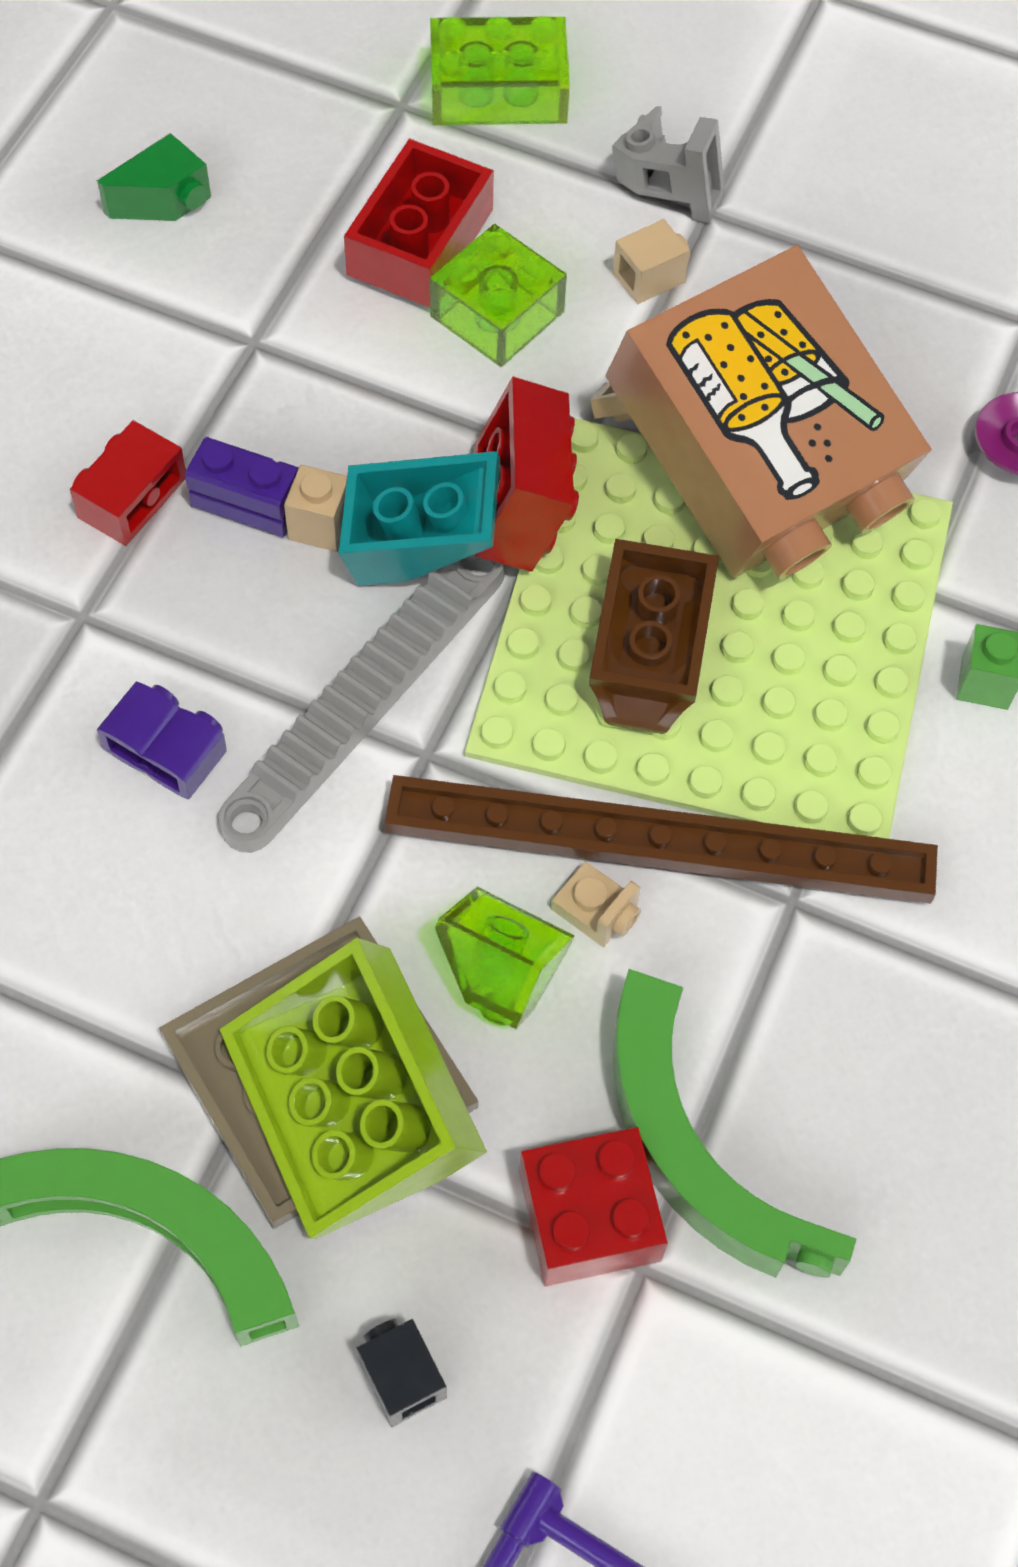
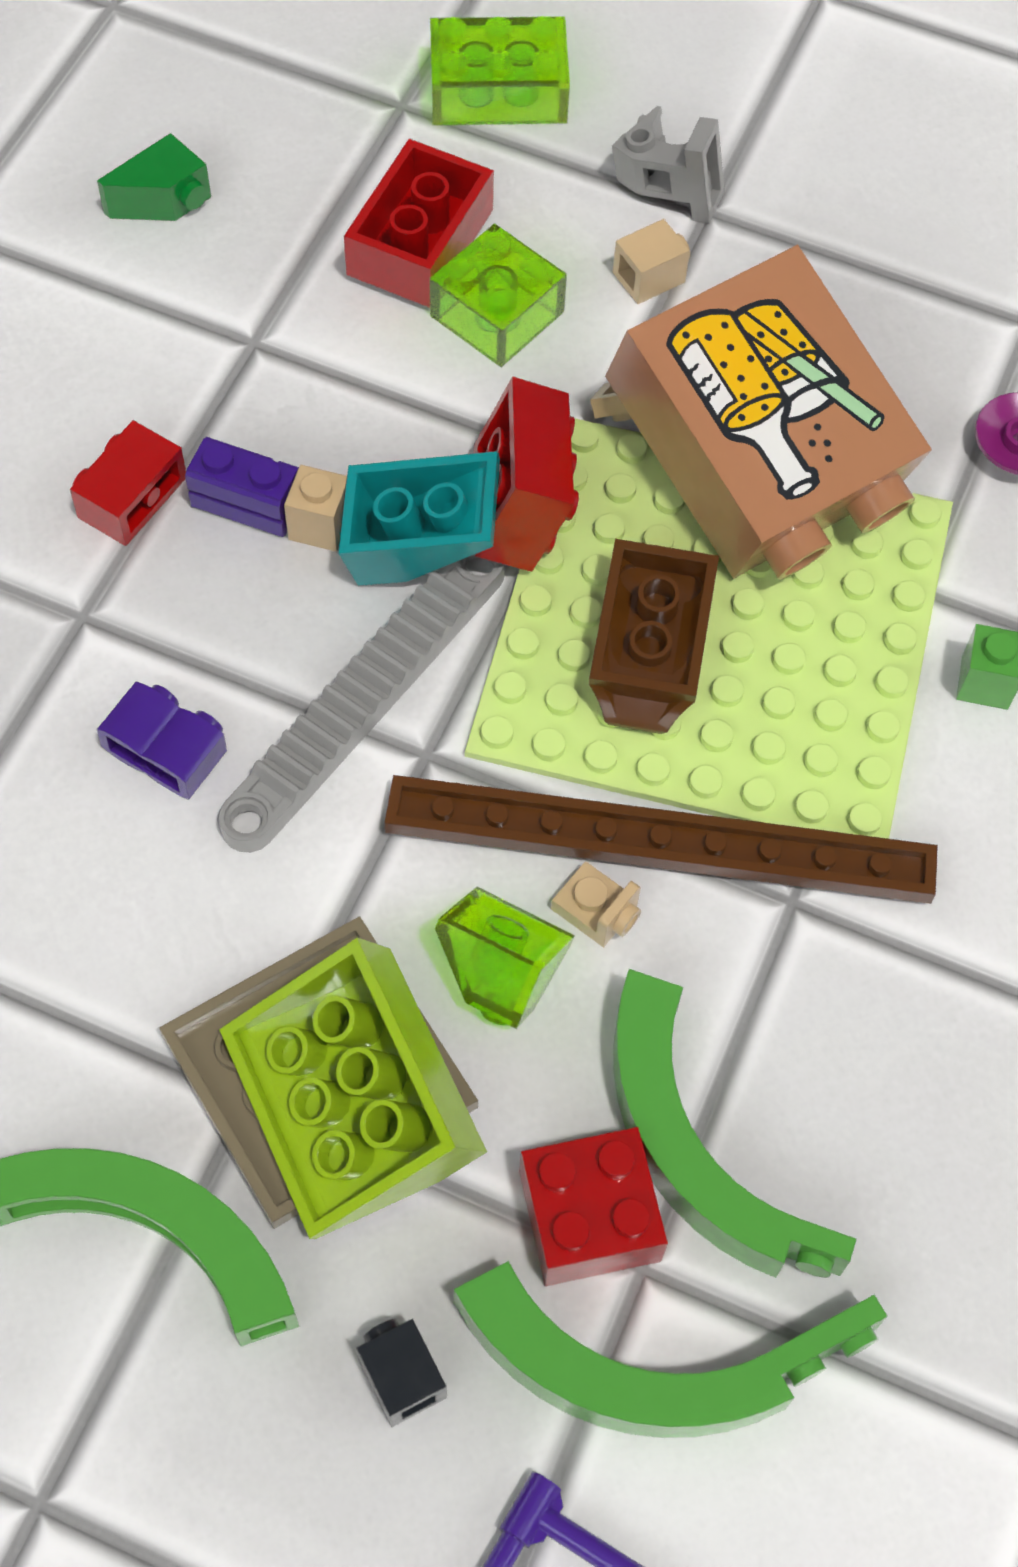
(643, 1400): none -> bright green arch

